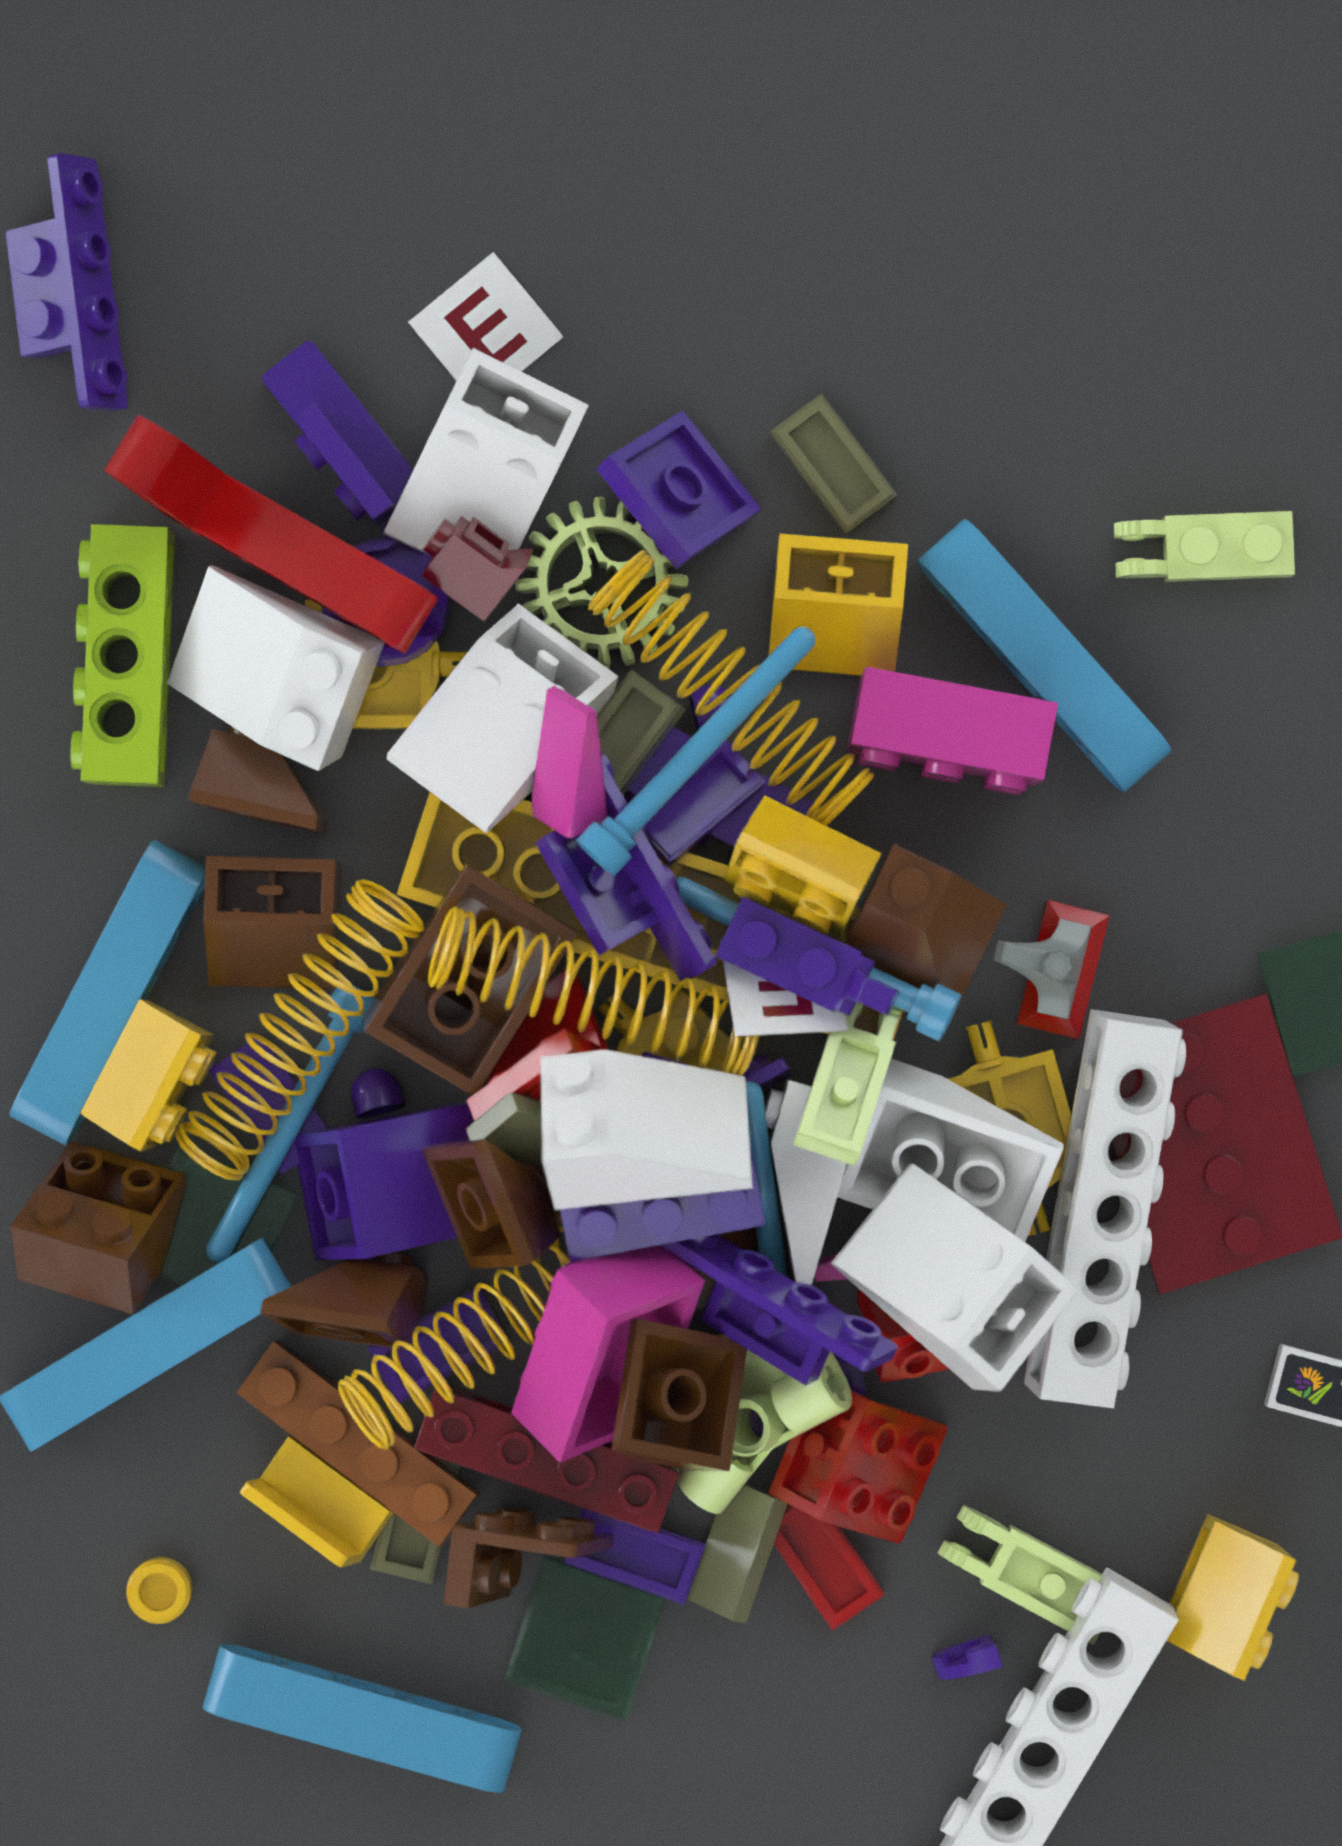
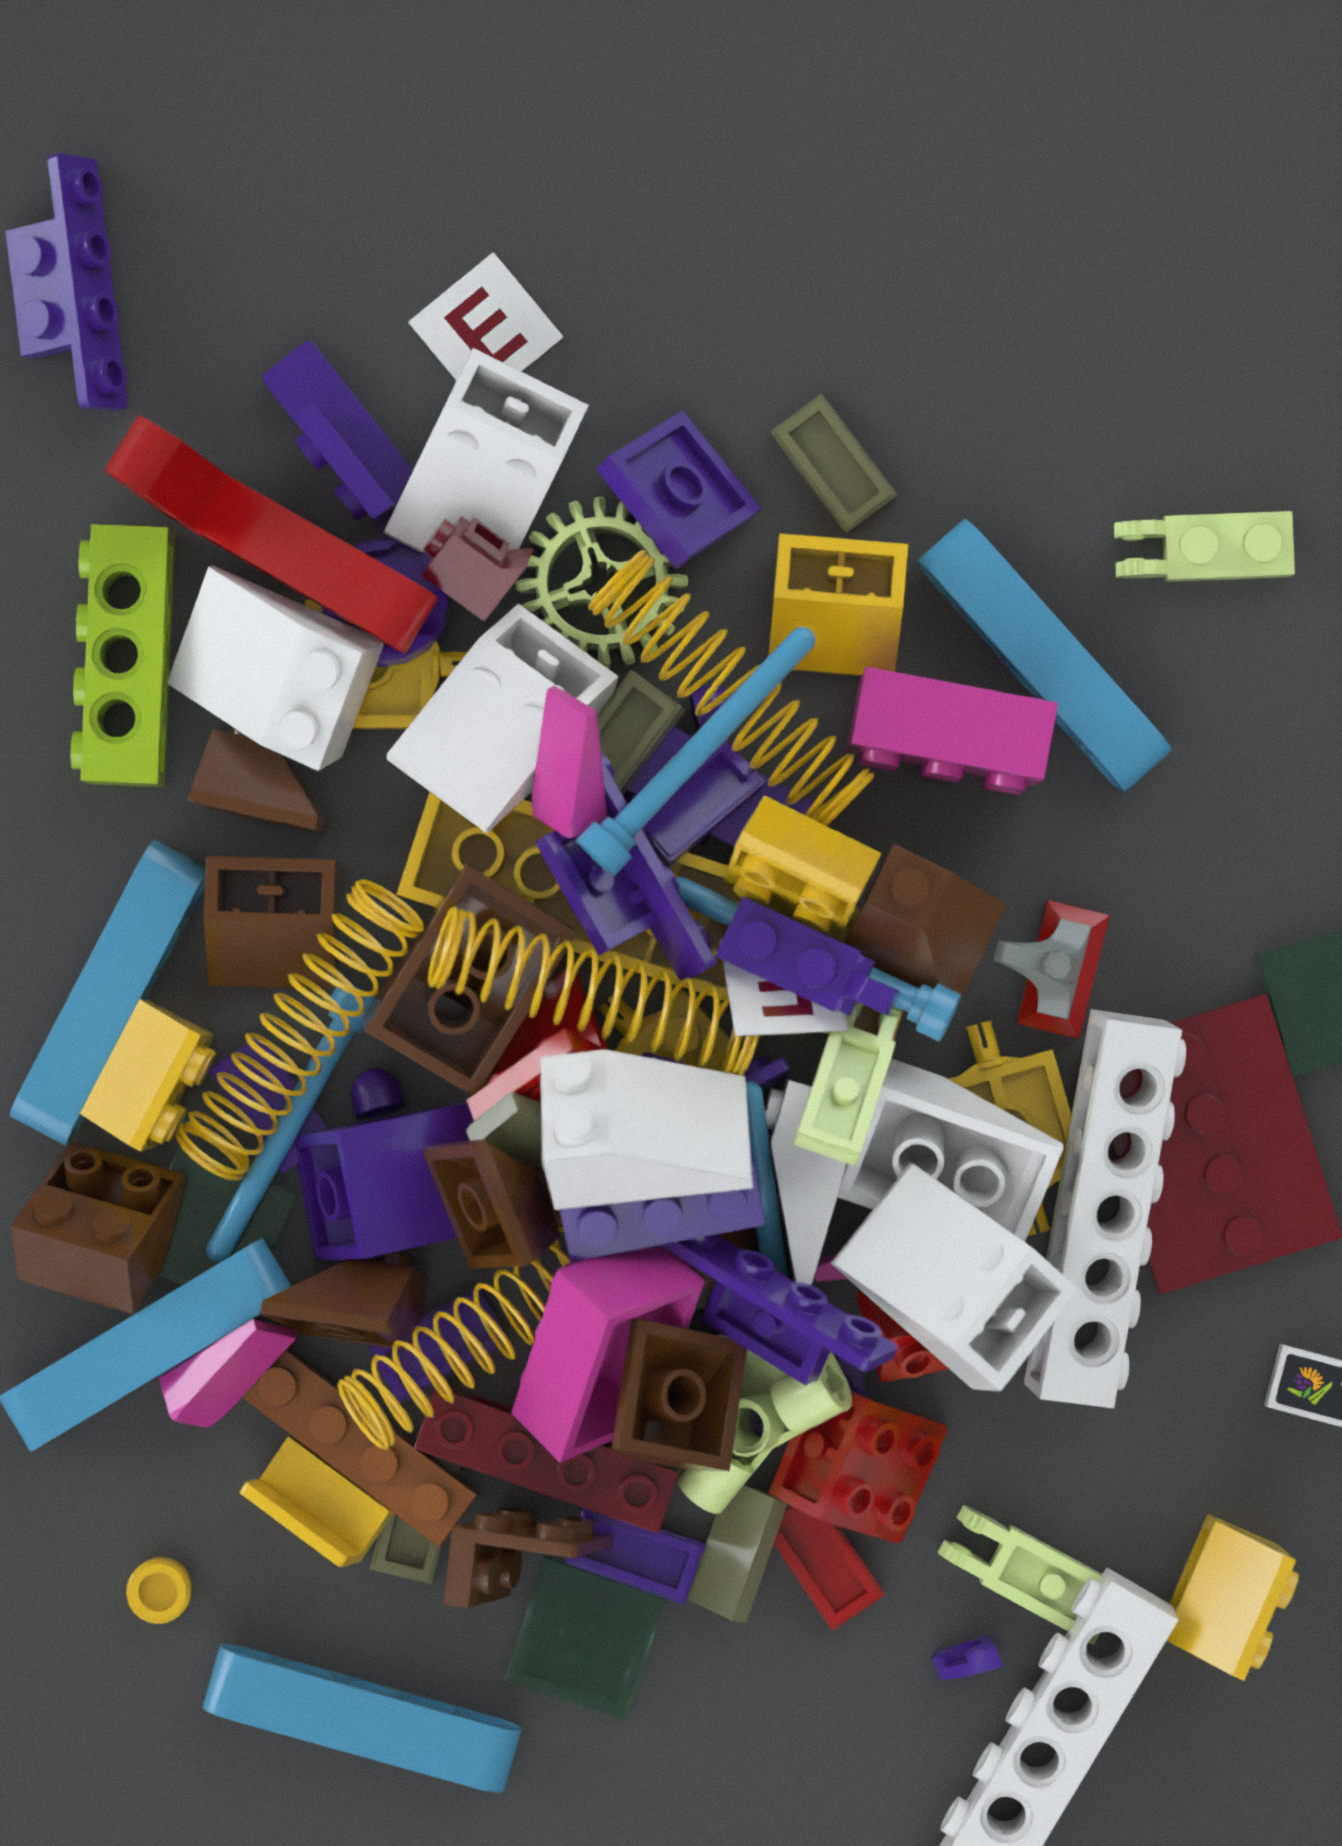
(220, 1374): none -> dark pink slope

